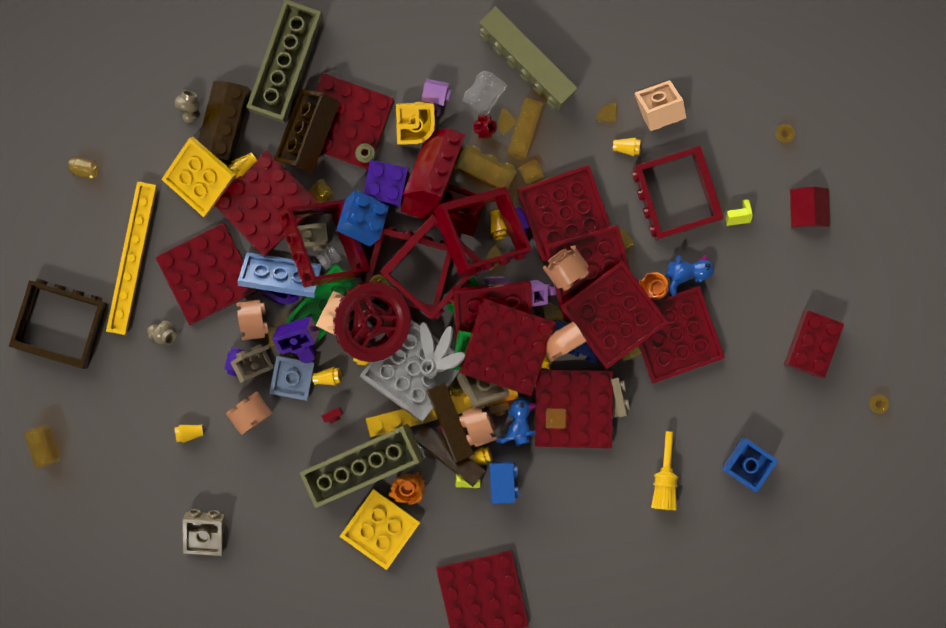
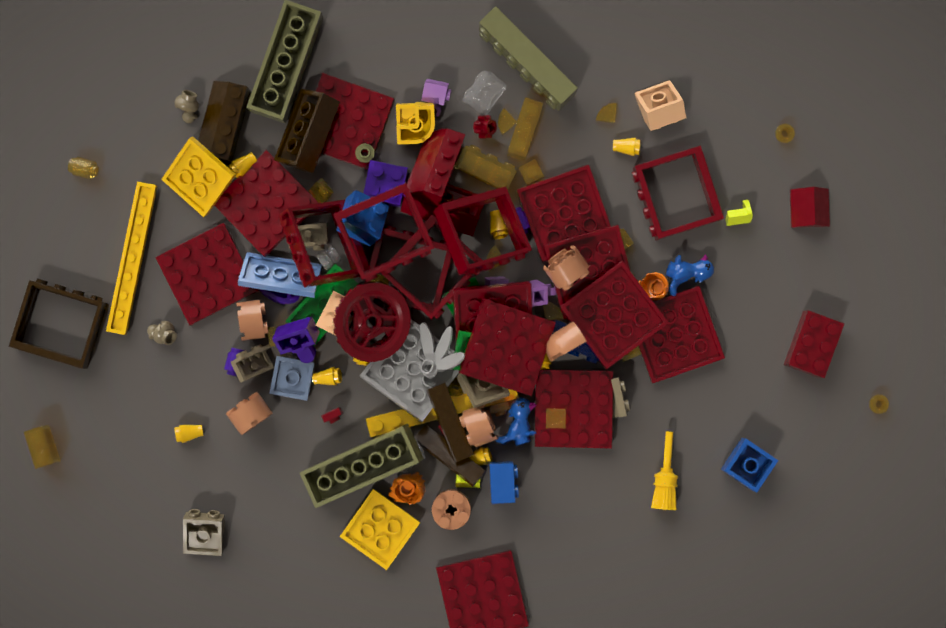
(404, 259): none -> dark red window
(446, 519): none -> nougat brick

